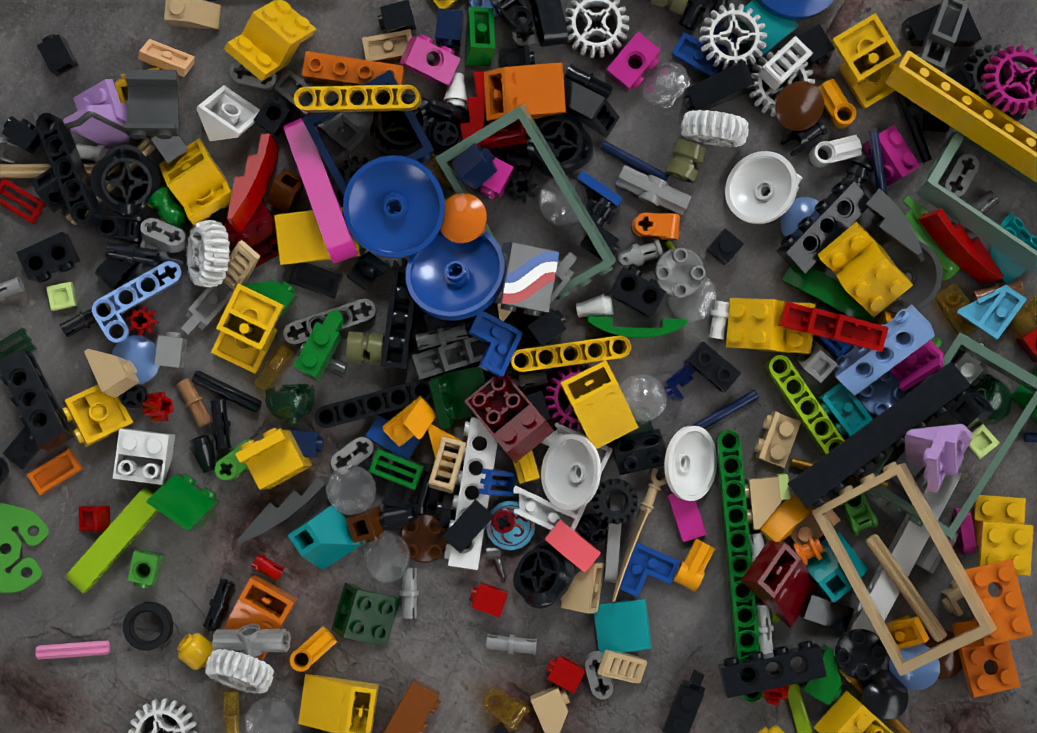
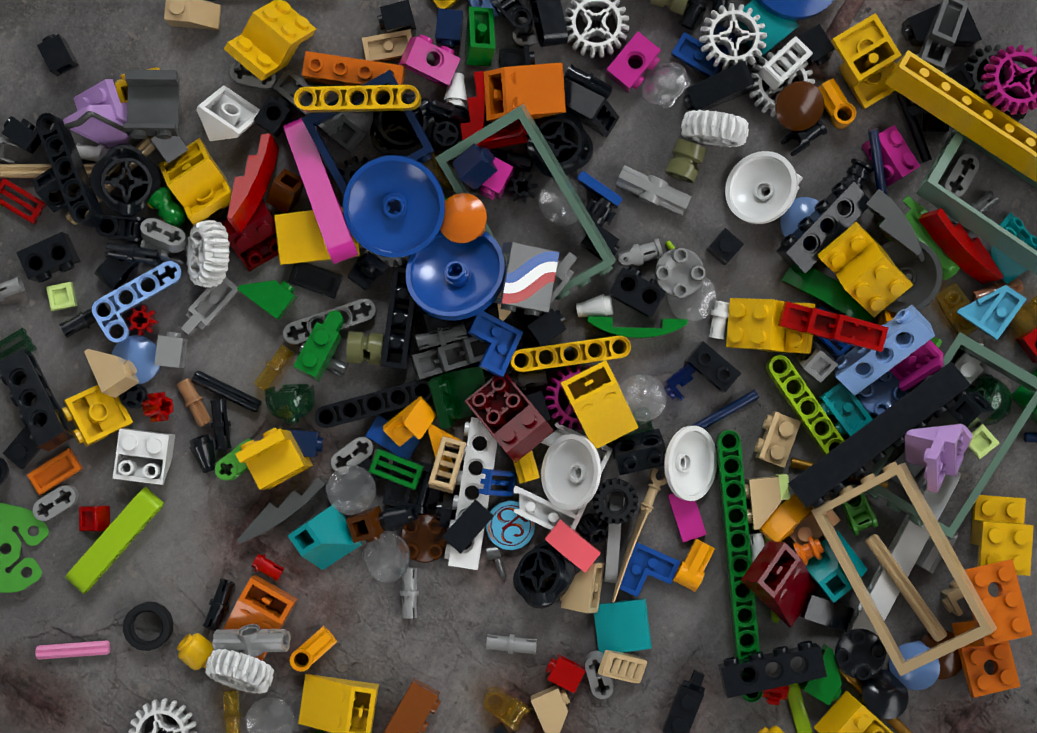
(53, 498): none -> light grey beam
(150, 558): bright green brick -> none
(166, 57): light nougat plate -> none
(184, 501): green slope -> none
(239, 267): tan slope -> none
(247, 328): yellow bracket -> none
(365, 615): dark green bracket -> none
(488, 599): red brick -> none
(511, 518): dark red bush -> none
(633, 161): dark blue bar -> none
(661, 226): orange piece -> none
(764, 627): white pin -> none
(836, 150): white piece -> none
(907, 631): light orange slope -> none
(966, 535): dark pink beam -> none

